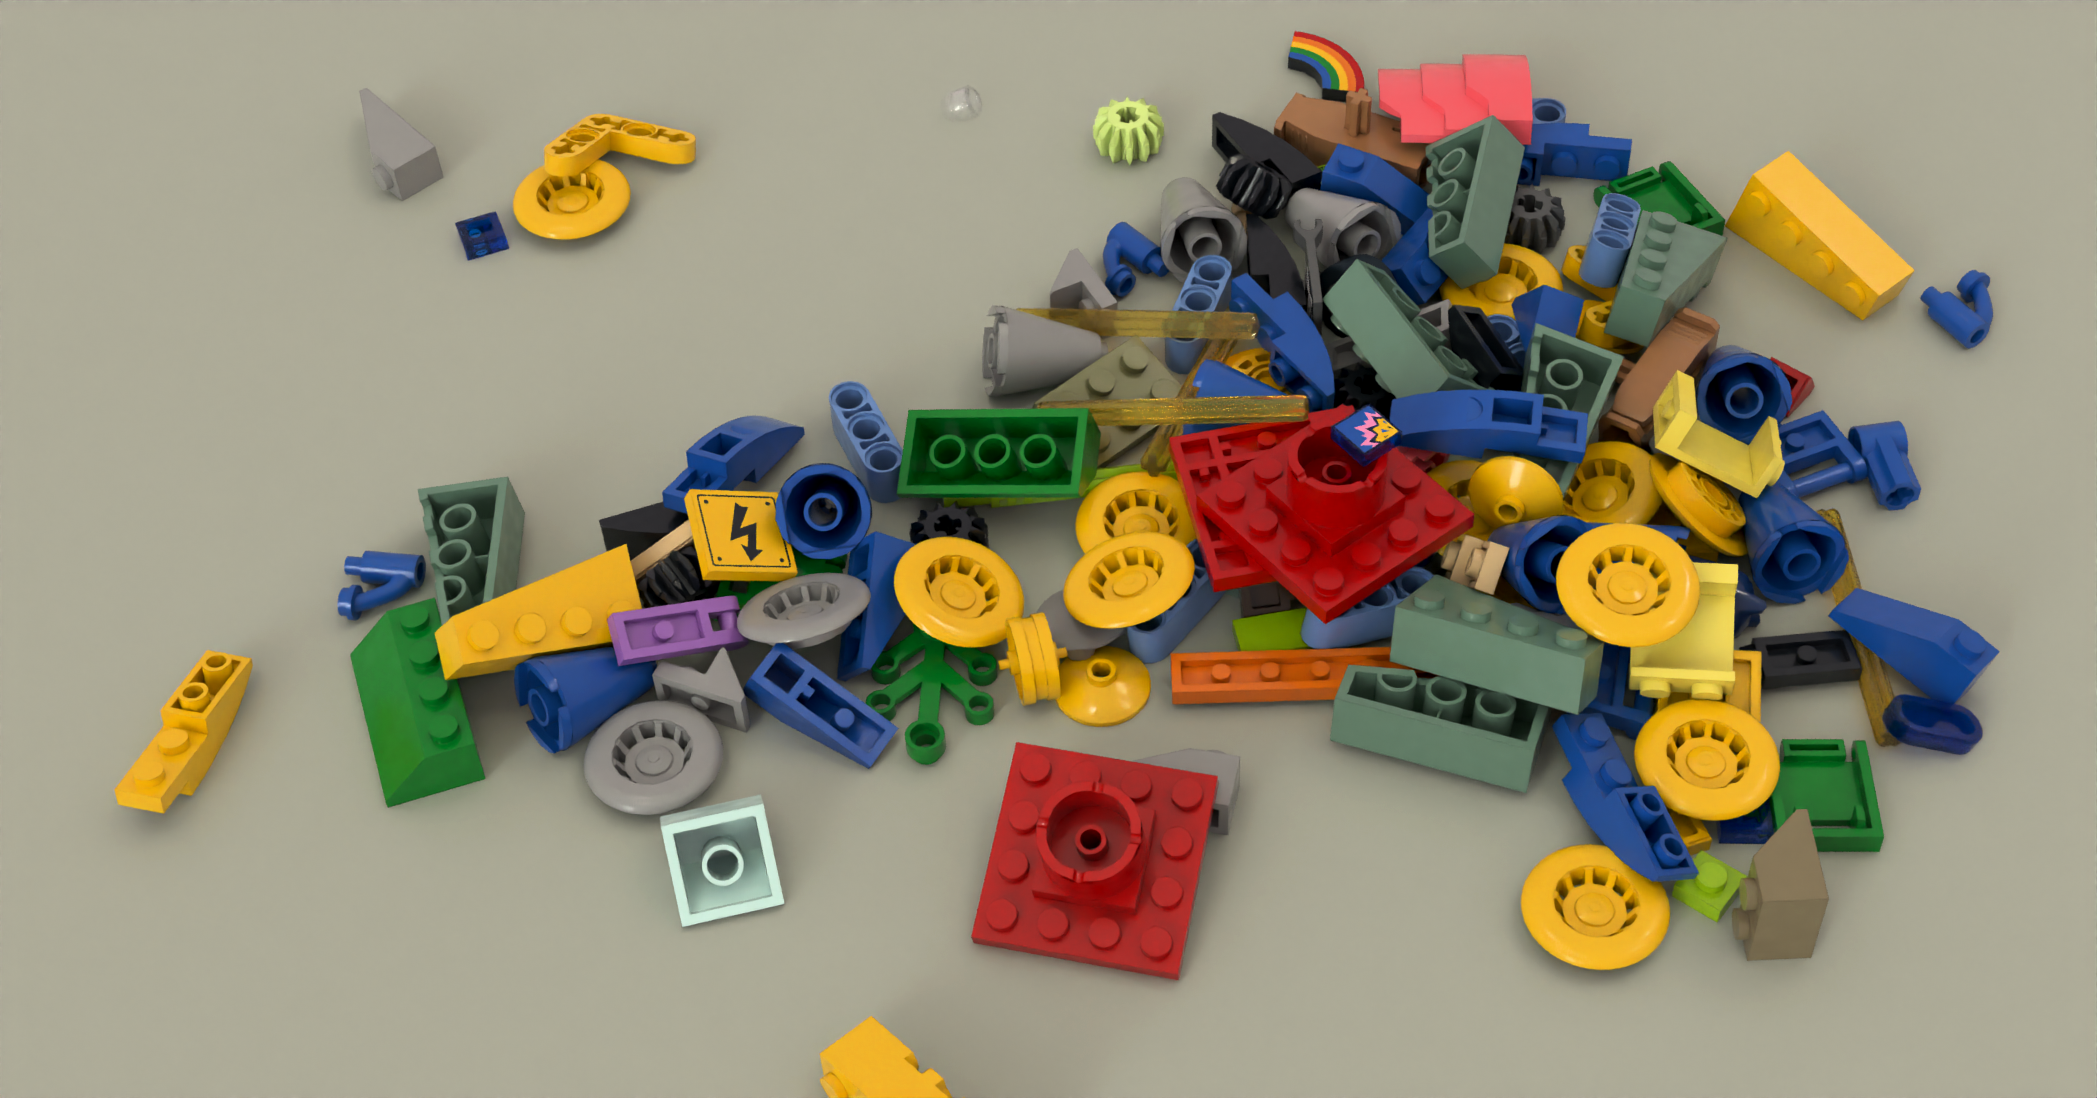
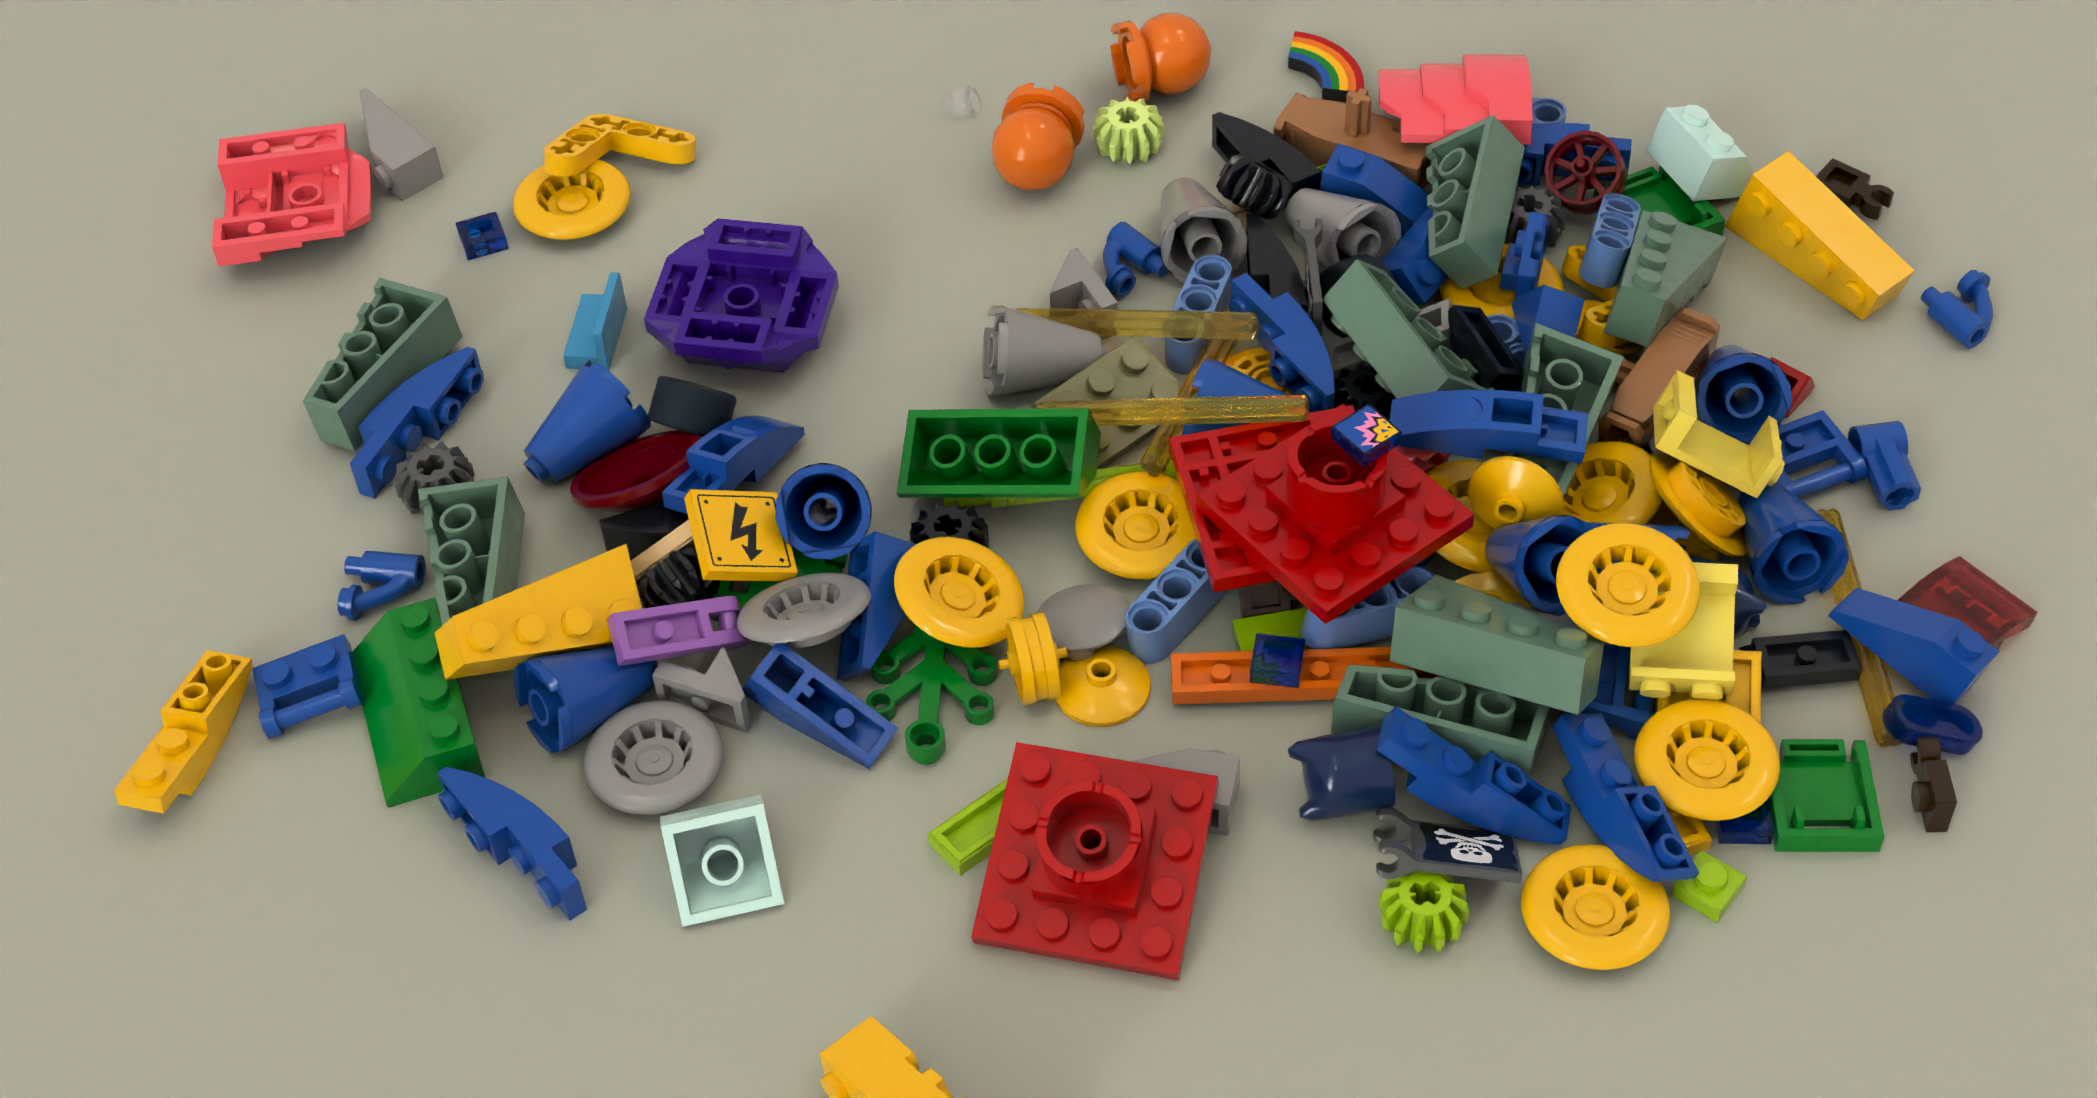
(289, 191): none -> coral slope
(306, 685): none -> blue plate
(392, 342): none -> sand green wedge
(415, 409): none -> blue slope
(430, 469): none -> dark grey gear
(514, 829): none -> blue slope
(584, 425): none -> blue cone
(597, 326): none -> dark azure panel
(633, 473): none -> dark red dish
(690, 406): none -> black wheel
(743, 296): none -> dark purple piece
(866, 440): medium blue beam -> none
(969, 833): none -> lime tile
(1037, 136): none -> orange tile
(1128, 580): yellow wheel -> none
(1164, 55): none -> orange tile
(1277, 660): none -> clear blue tile
(1344, 774): none -> dark blue piece
(1424, 909): none -> lime gear
(1446, 849): none -> flag
(1474, 562): tan slope -> none
(1482, 793): none -> blue slope
(1526, 256): none -> blue plate
(1585, 170): none -> dark red wheel
(1699, 154): none -> light aqua slope
(1782, 895): dark tan slope -> none
(1854, 189): none -> dark brown plate
(1934, 790): none -> dark brown plate
(1973, 598): none -> clear red slope

